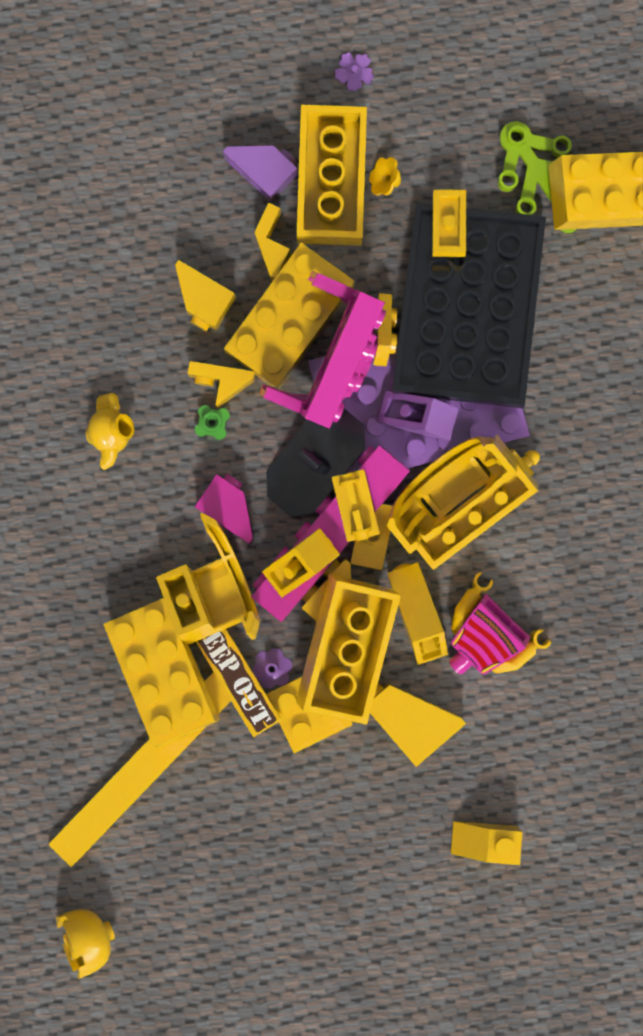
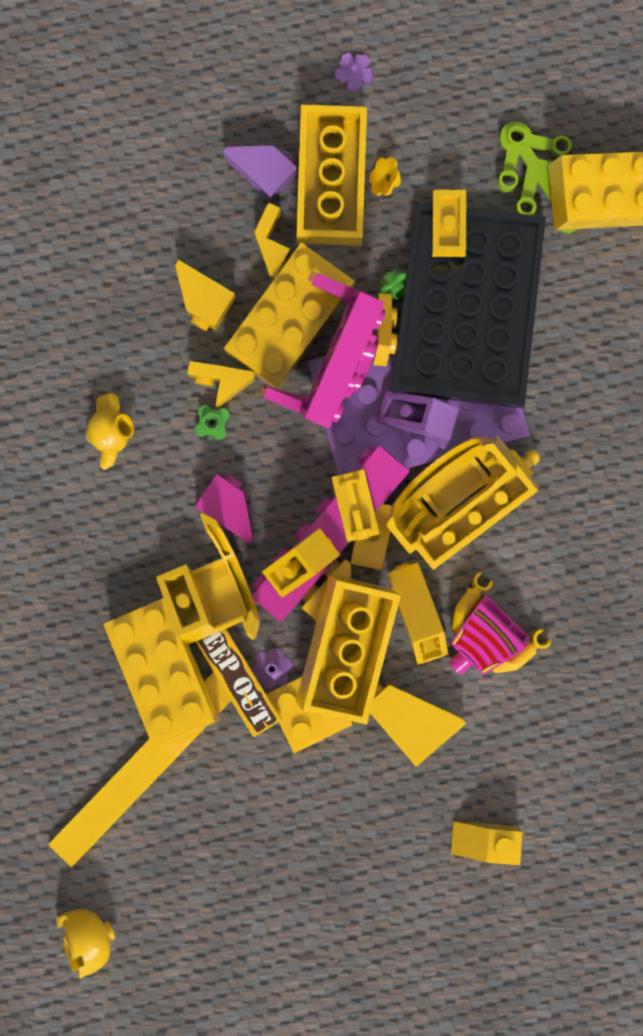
(305, 468): black shield -> none
(394, 284): none -> bright green plate

